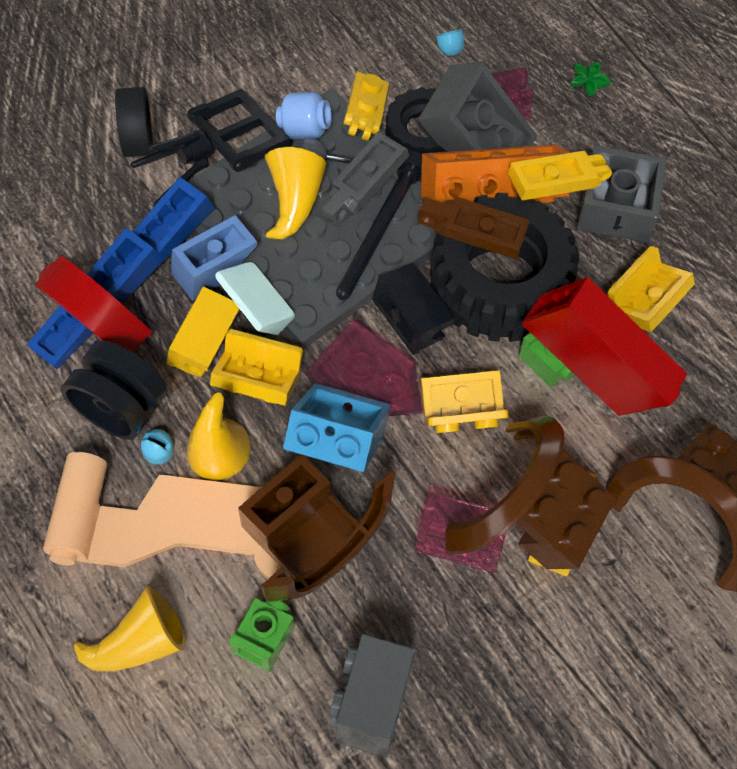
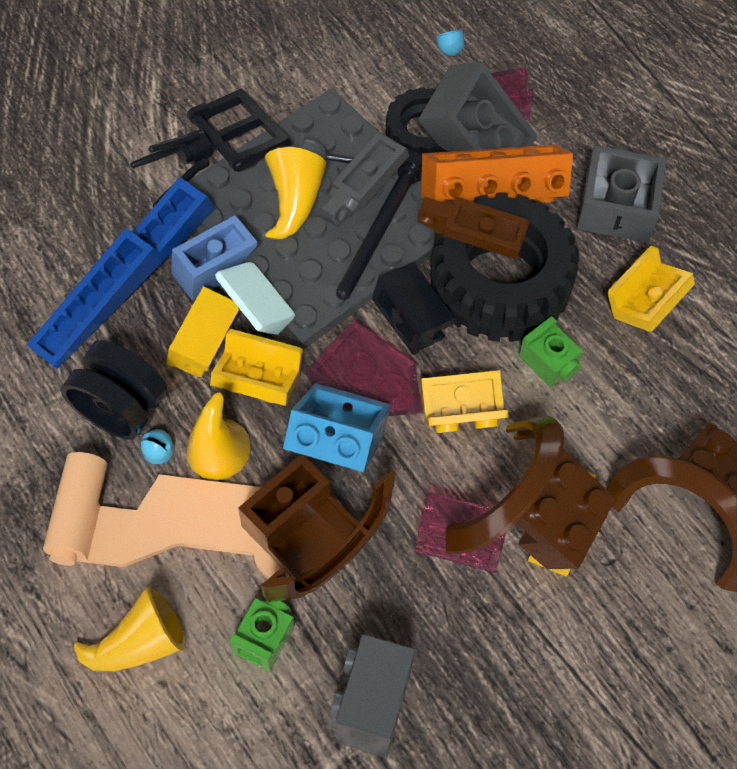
(91, 304): red arch -> none
(133, 121): black tyre -> none
(304, 115): light blue head -> none
(366, 104): yellow hinge -> none
(558, 174): yellow hinge -> none
(590, 78): green plant -> none
(604, 348): red brick -> none

